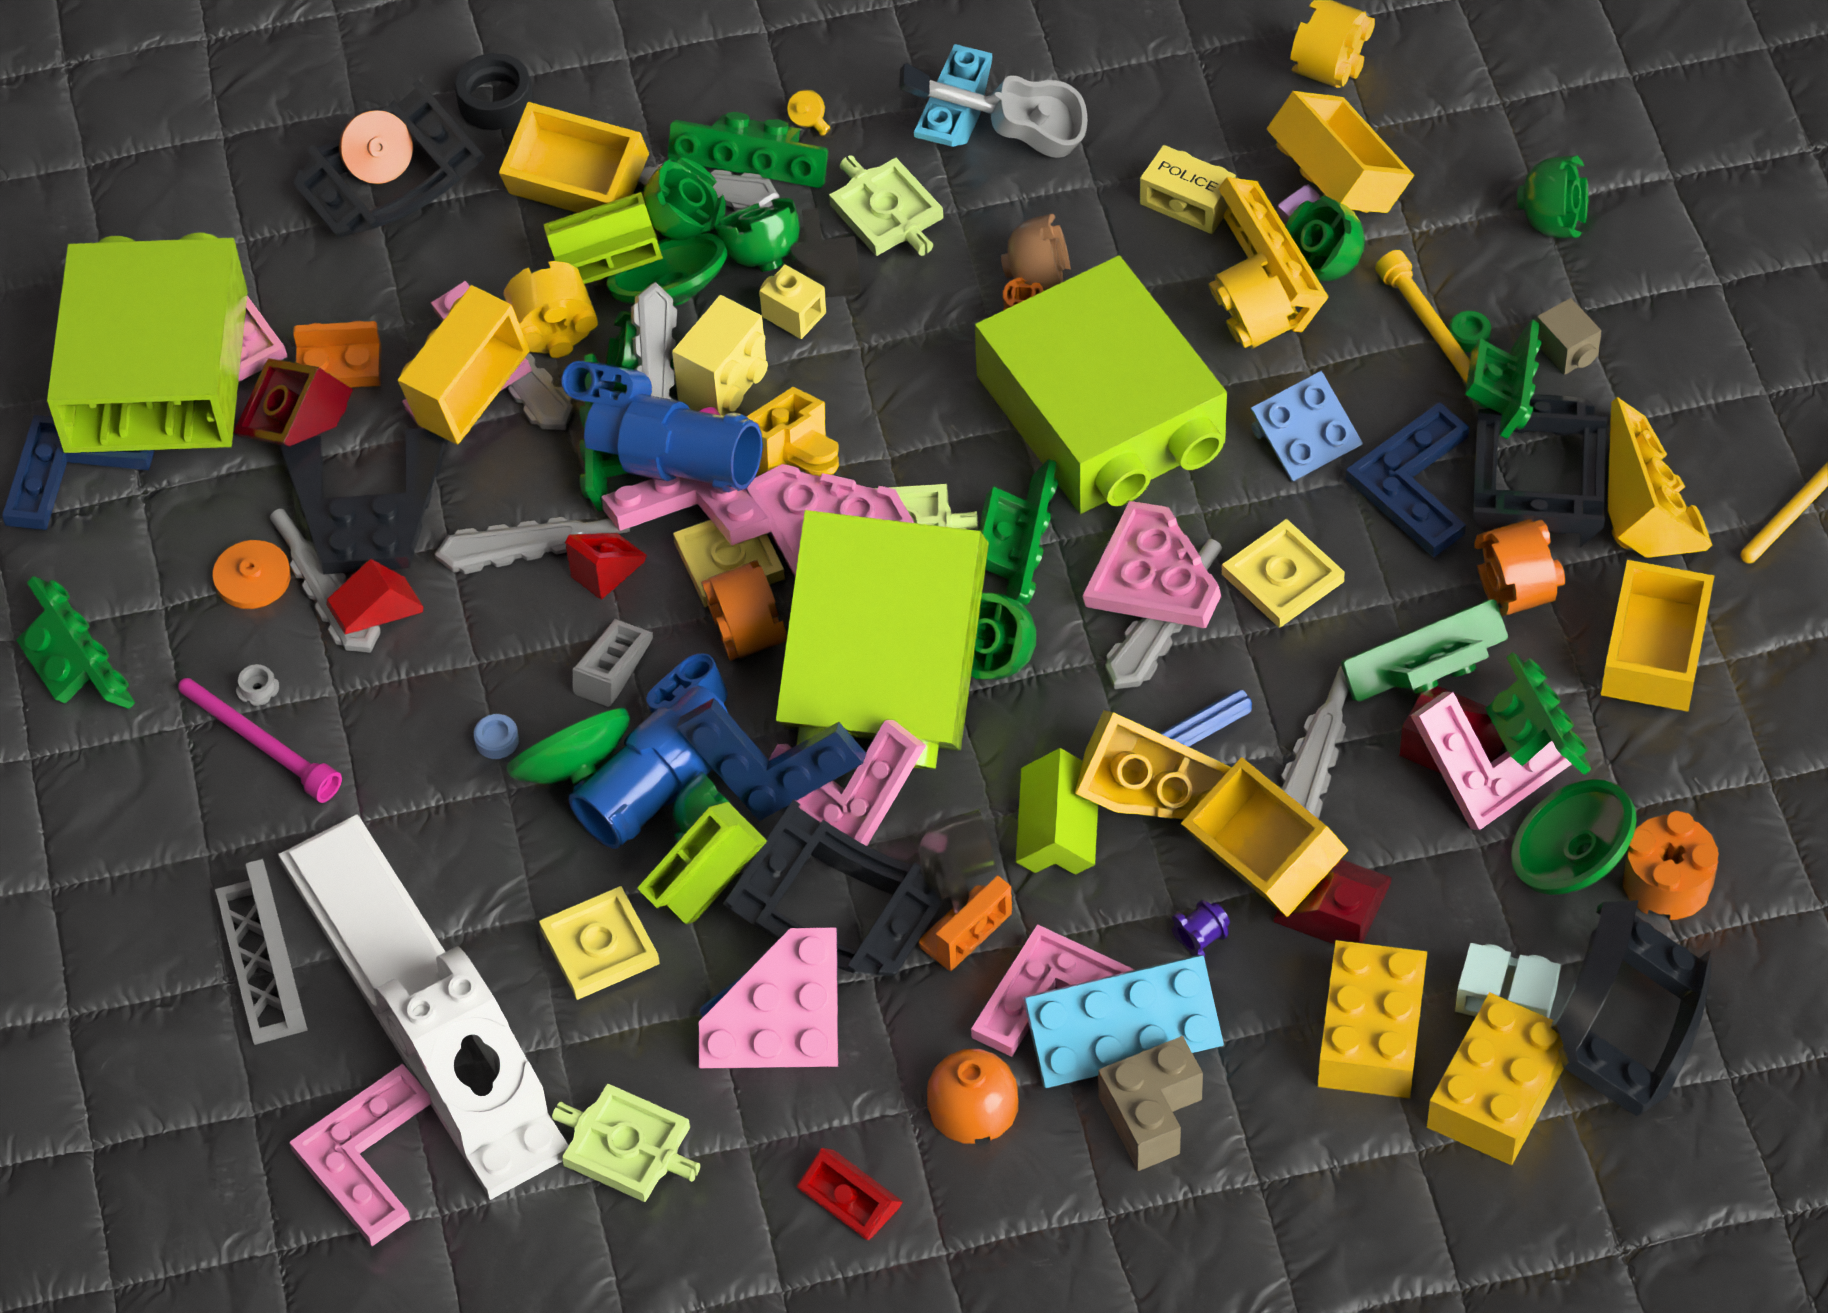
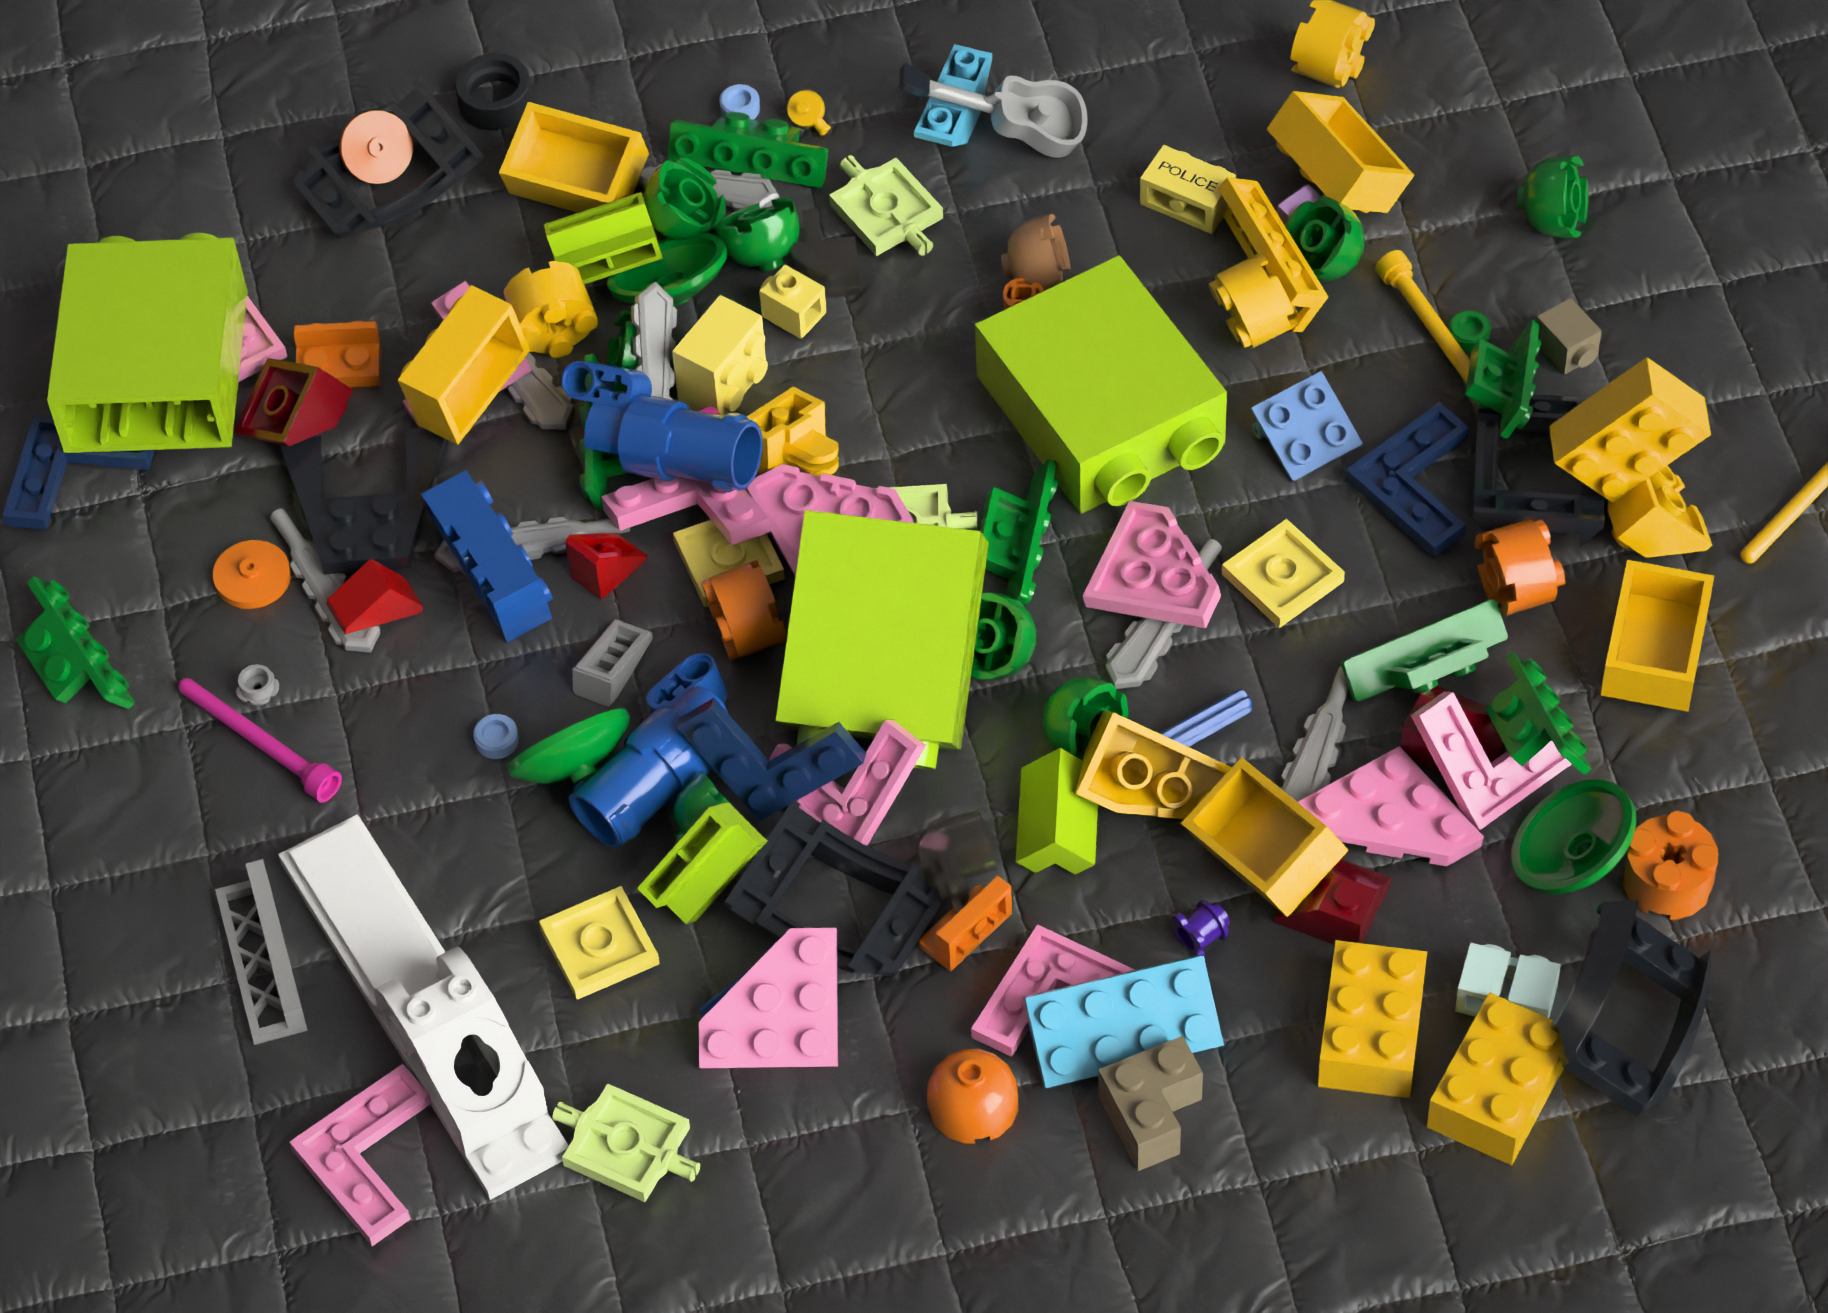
(489, 555): none -> blue wedge
(740, 99): none -> light blue tile
(848, 1193): red slope -> none
(1075, 712): none -> green cylinder
(1395, 812): none -> bright pink plate
(1629, 430): none -> yellow piece

